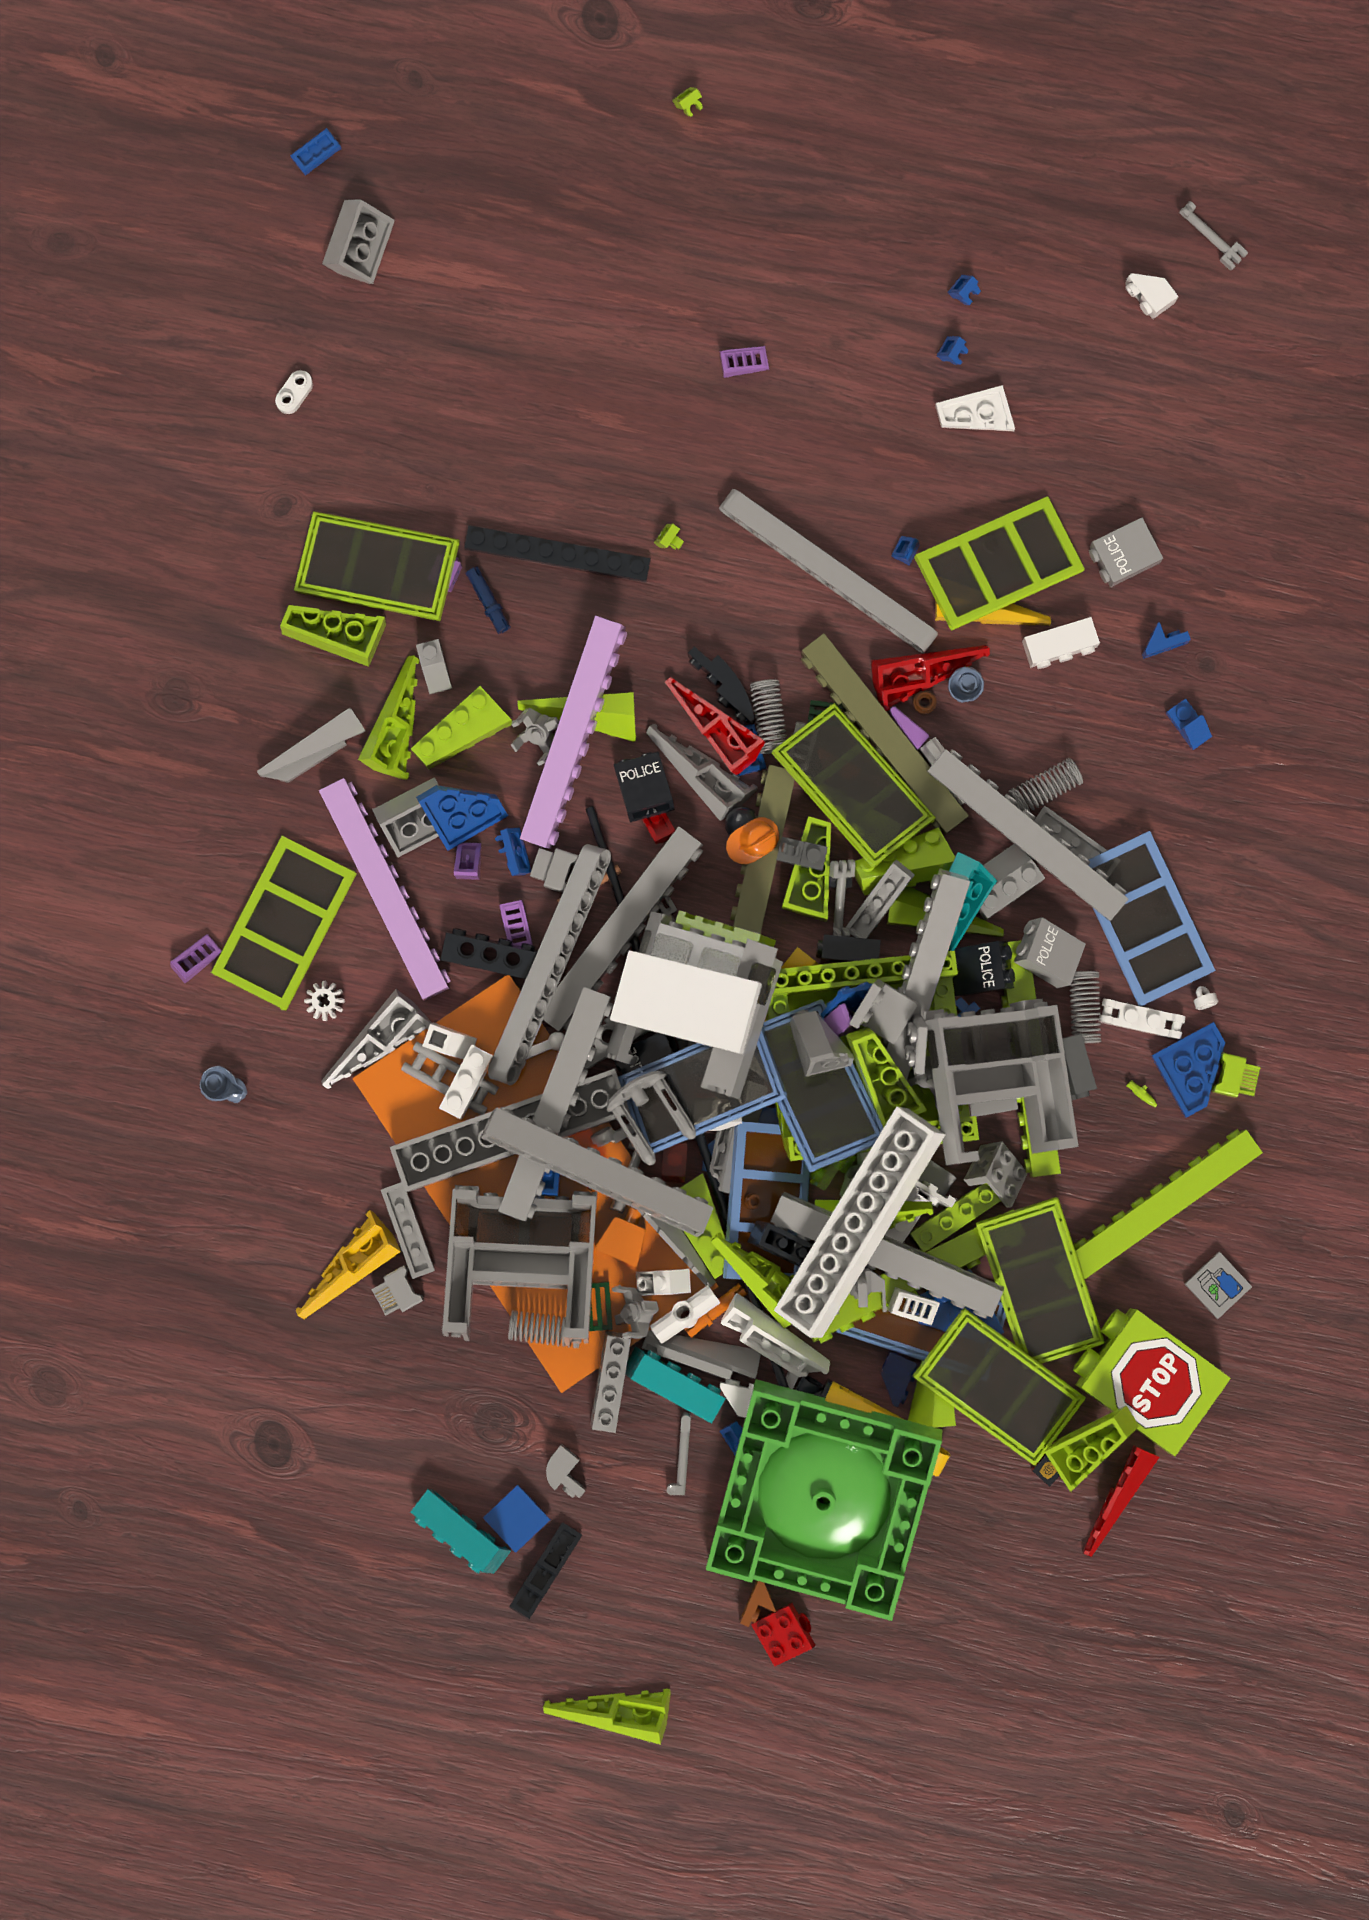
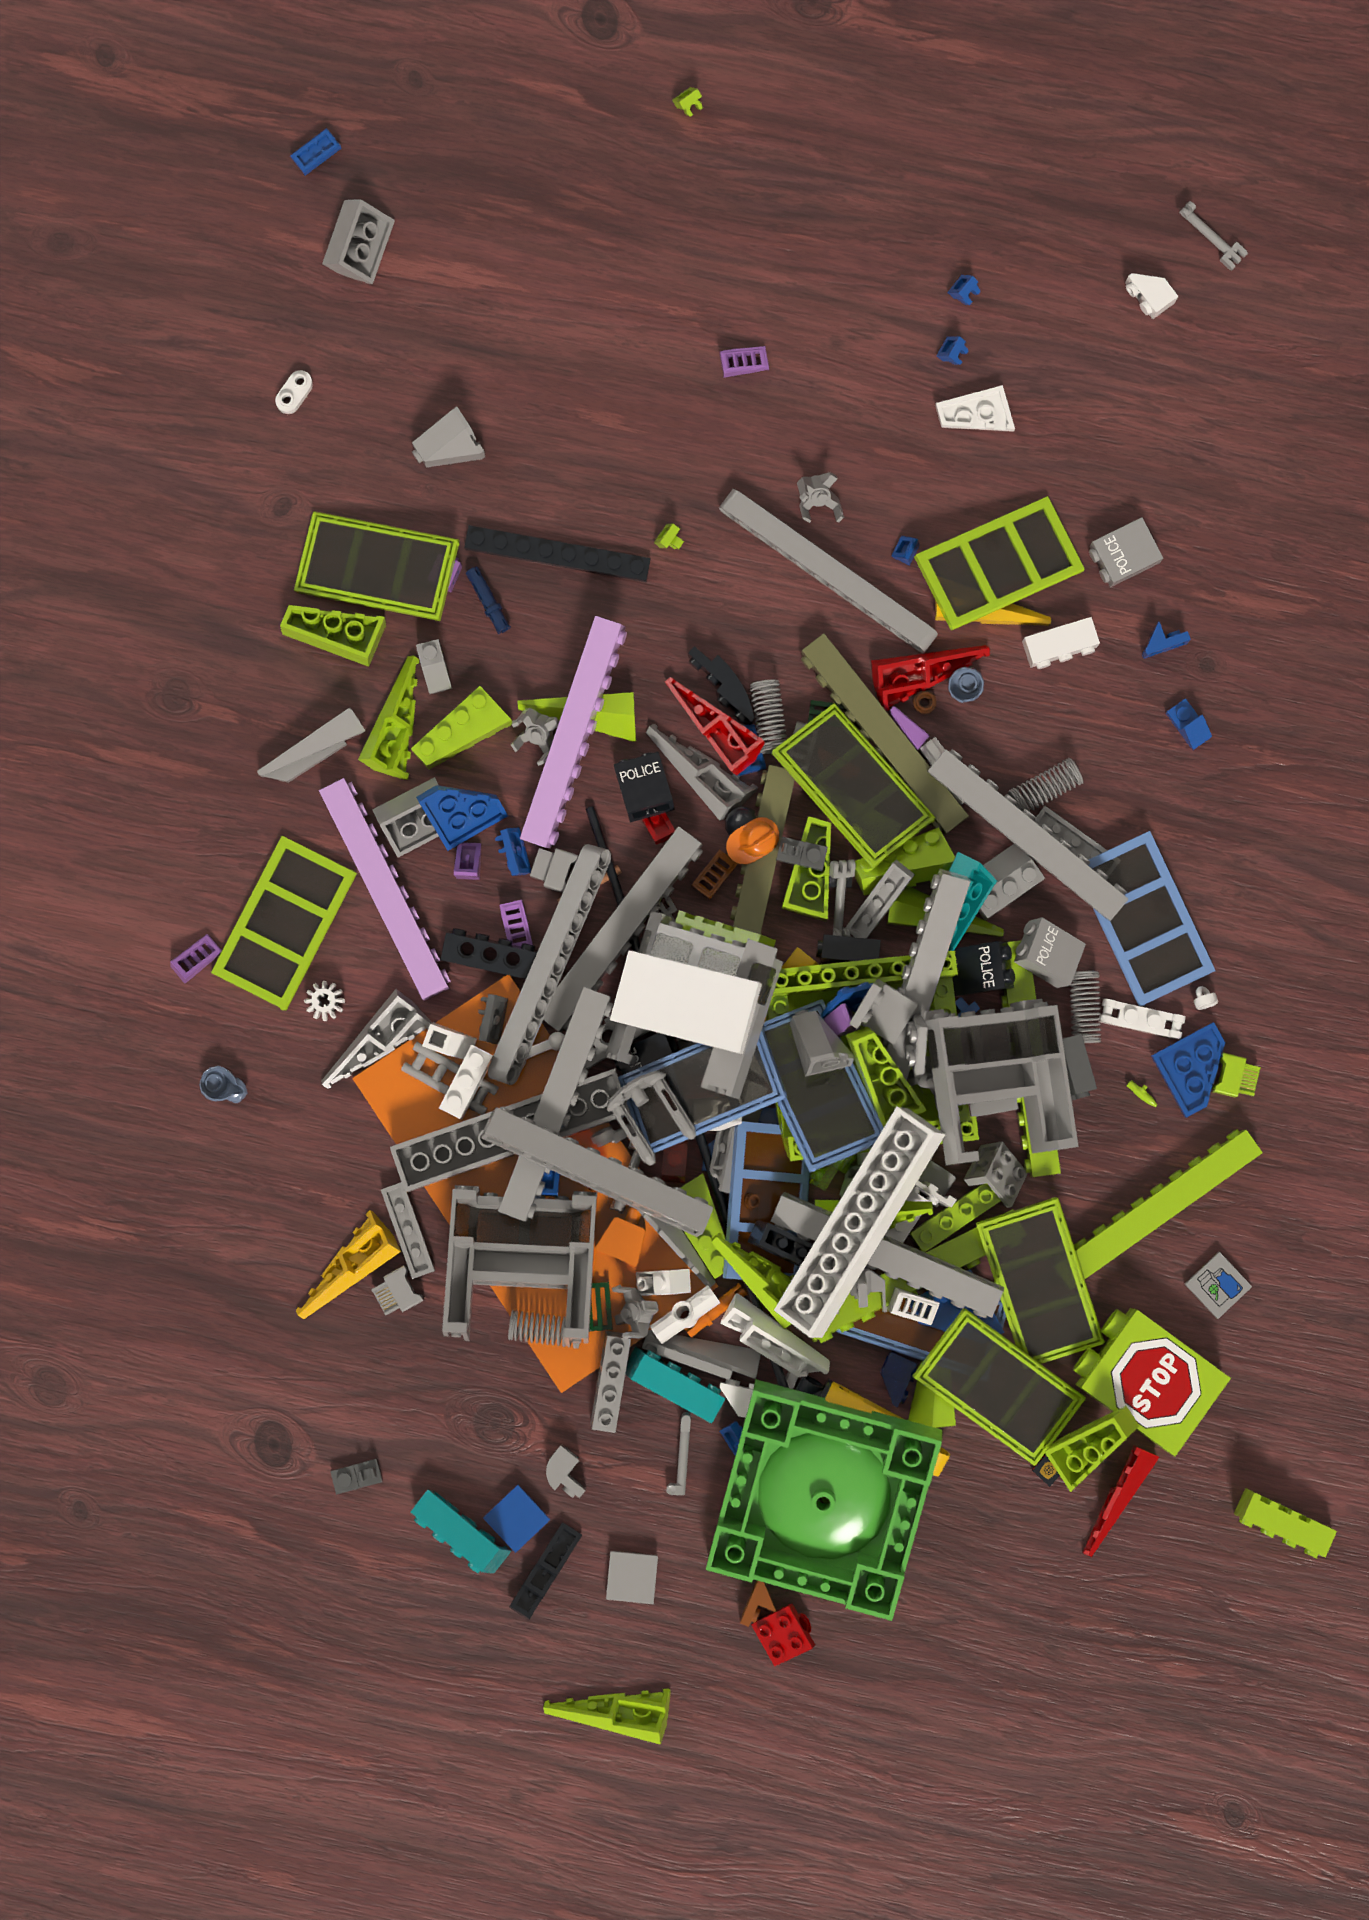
(356, 1476): none -> dark grey plate
(447, 442): none -> light grey slope
(493, 1018): none -> dark grey plate
(632, 1577): none -> light grey tile
(702, 876): none -> dark orange slope
(816, 492): none -> light grey piece
(1284, 1522): none -> lime wedge

